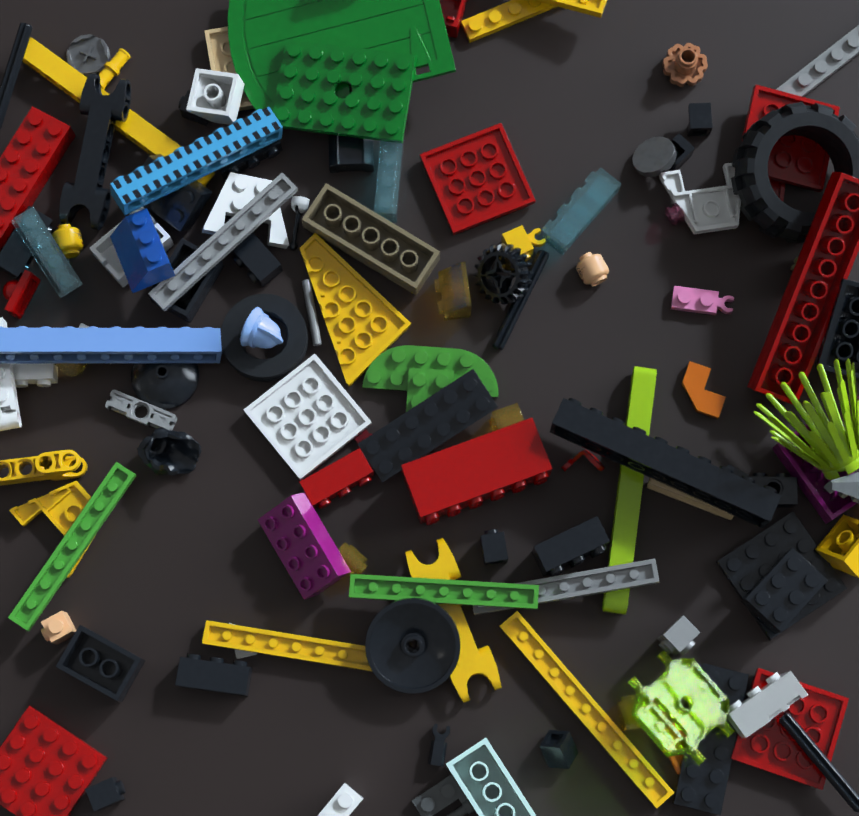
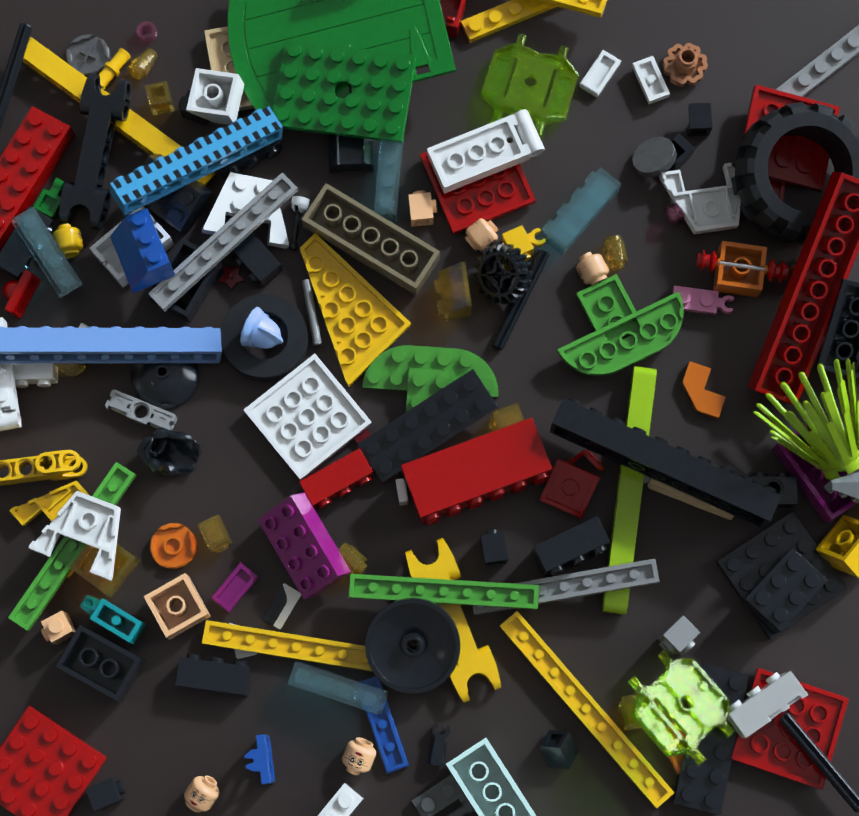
(49, 201): none -> green plate
(87, 522): none -> white wing
(113, 618): none -> teal hinge
(123, 566): none -> clear yellow brick
(142, 64): none -> clear yellow cone
(147, 38): none -> clear pink bush
(159, 98): none -> clear yellow brick
(173, 546): none -> orange tile
(177, 606): none -> light nougat brick
(201, 793): none -> light nougat head
(215, 534): none -> clear yellow brick
(231, 277): none -> dark red piece
(235, 587): none -> magenta tile
(262, 759): none -> blue piece
(281, 606): none -> sticker
(338, 687): none -> clear light blue brick
(358, 756): none -> light nougat head
(386, 735): none -> blue tile
(402, 492): none -> white tile
(421, 208): none -> light nougat brick
(481, 234): none -> light nougat head
(485, 151): none -> white hinge
(530, 98): none -> clear neon green piece
(569, 488): none -> red tile
(600, 73): none -> white tile
(615, 252): none -> clear yellow brick
(620, 332): none -> bright green plate
(650, 80): none -> white plate
(740, 268): none -> orange brick

